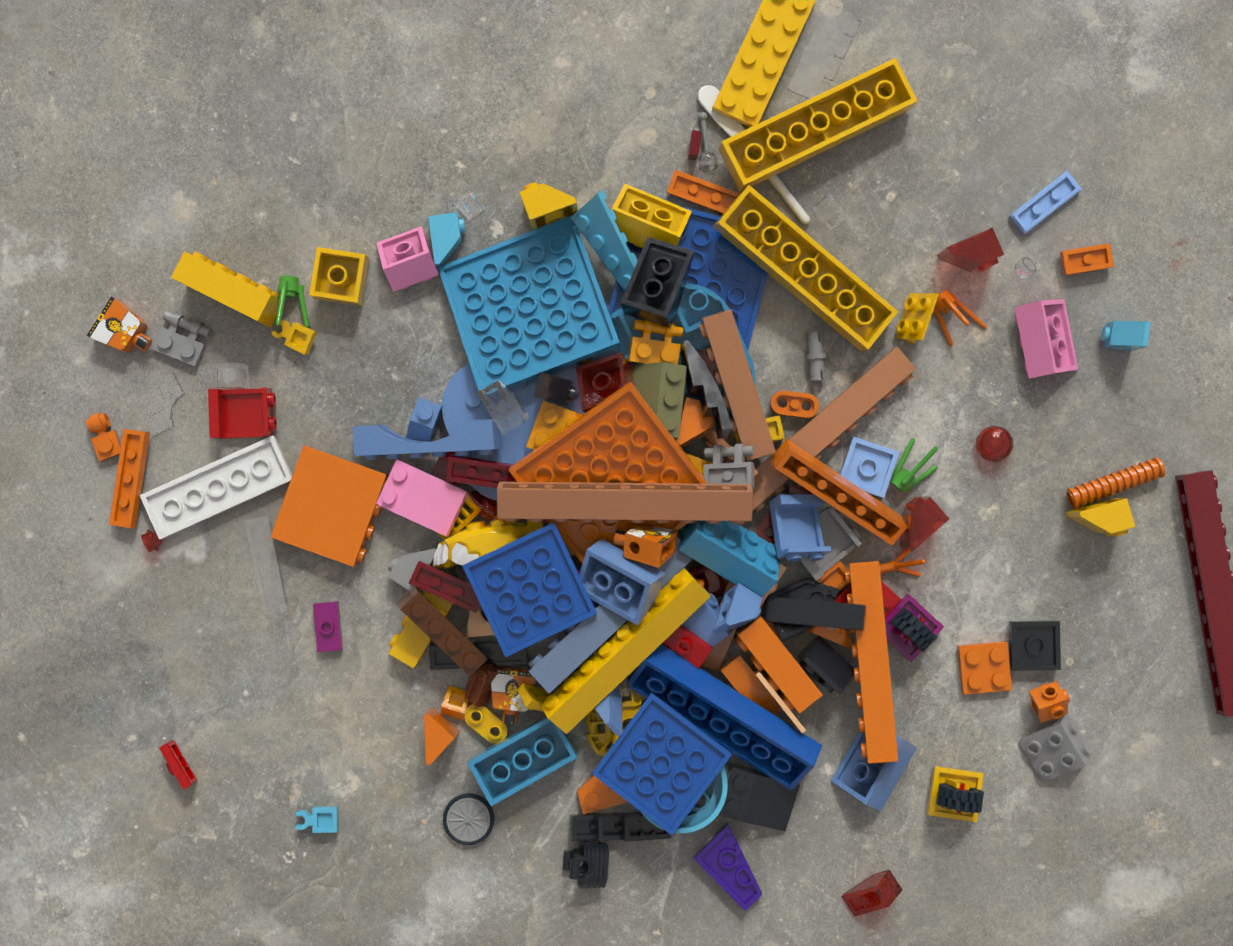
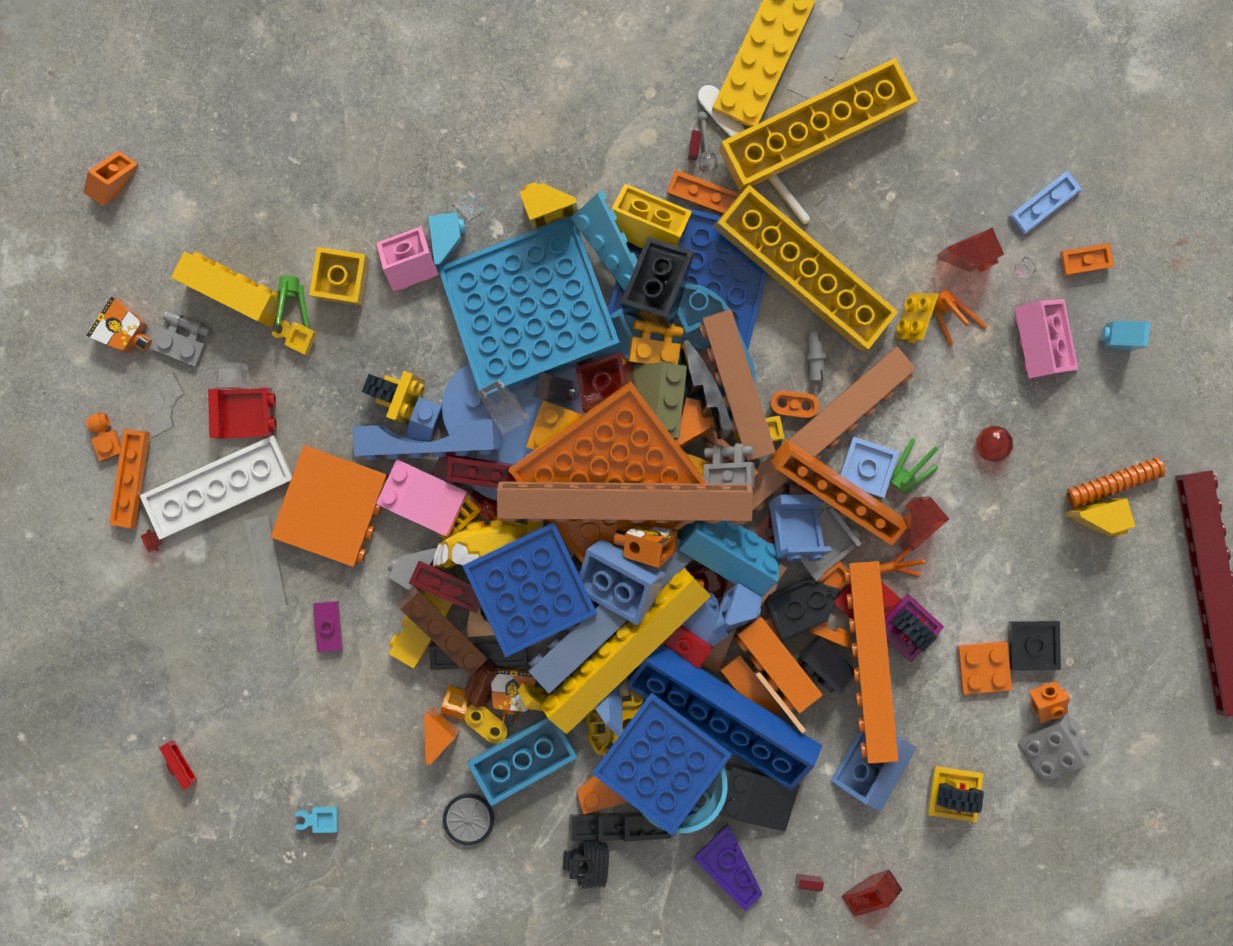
(109, 177): none -> orange slope
(396, 394): none -> yellow plate
(809, 882): none -> dark red tile
(815, 613): black tile -> none

